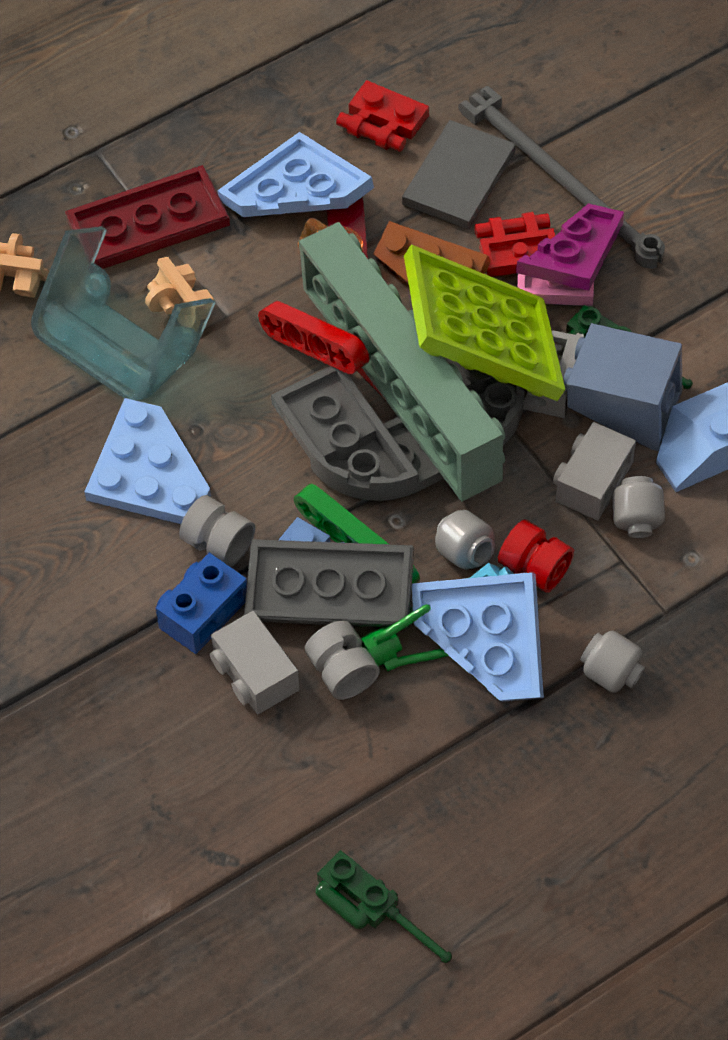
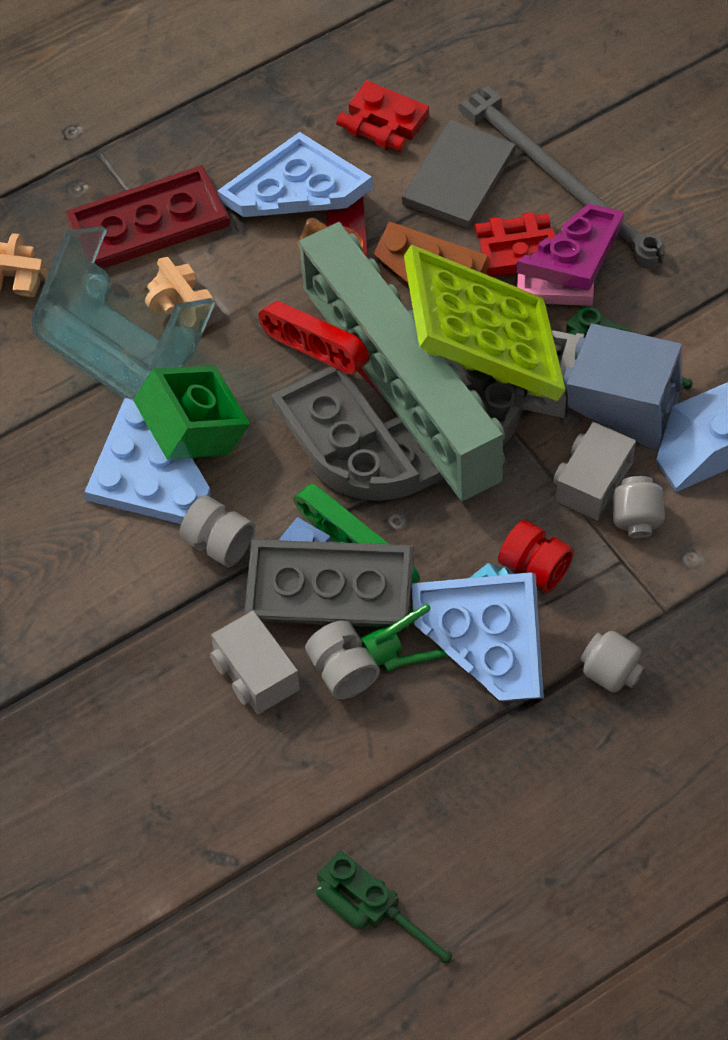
(191, 412): none -> green brick
(201, 602): blue brick -> none
(465, 539): light grey head -> none

